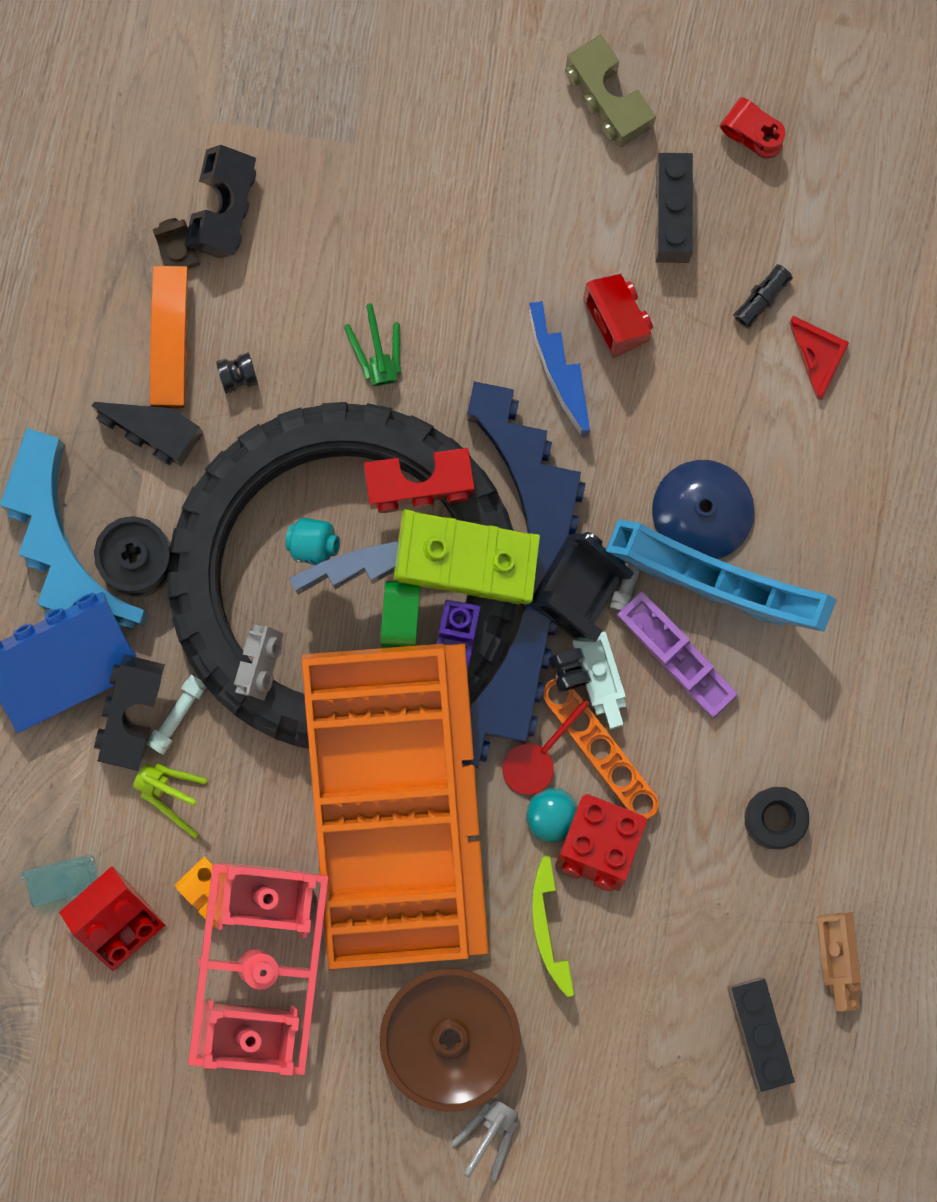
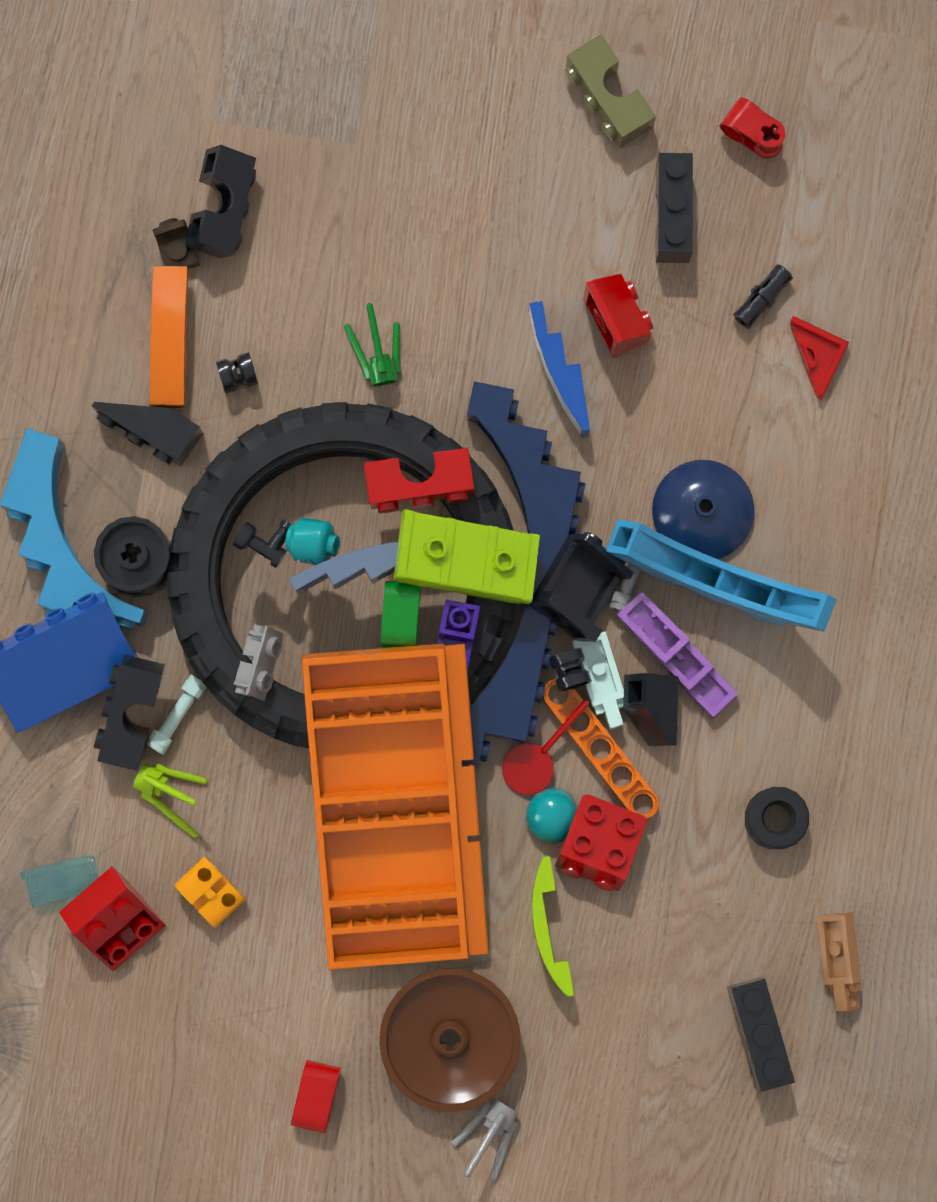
(254, 1035): coral piece -> none
(271, 550): none -> black piece
(315, 1096): none -> red beam
(653, 706): none -> black slope

